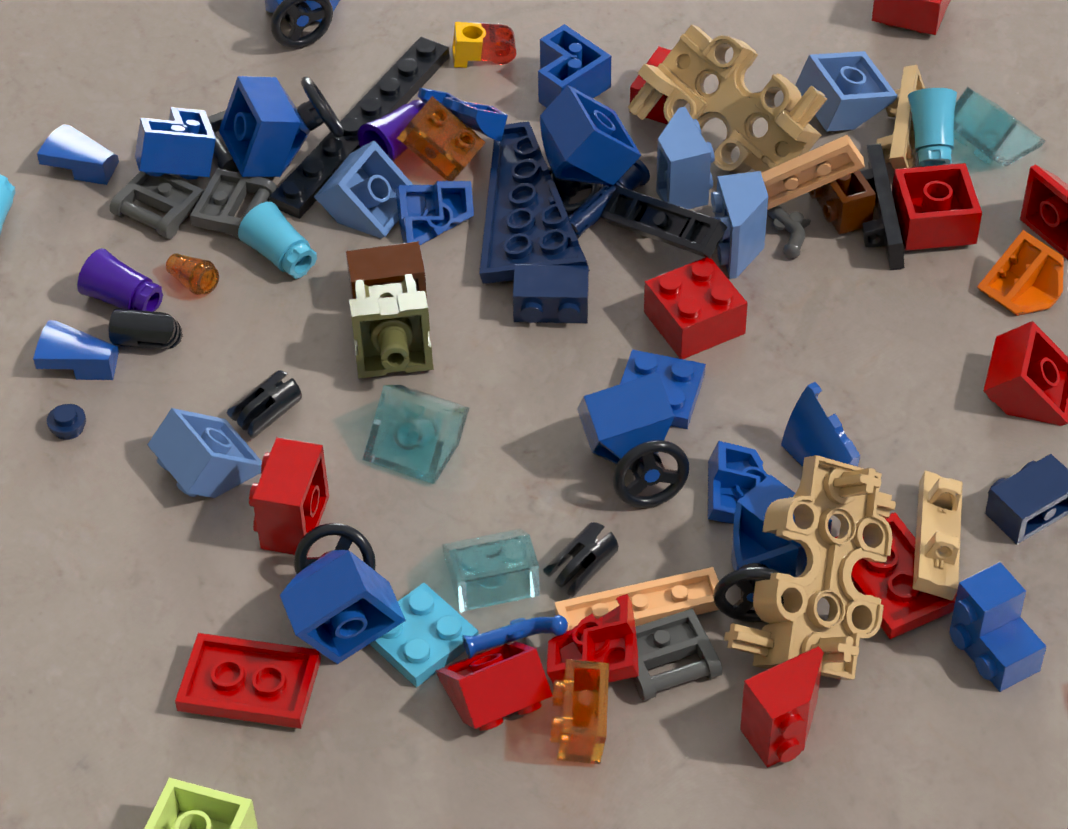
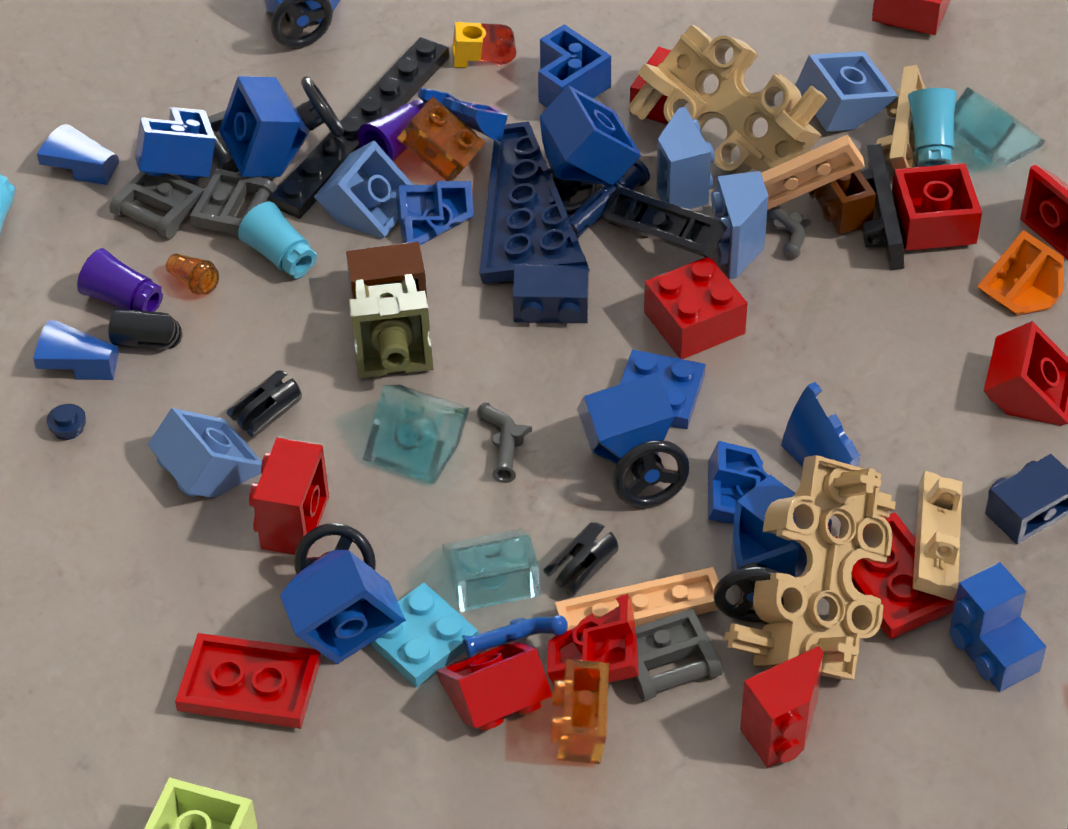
(510, 436): none -> dark grey piece

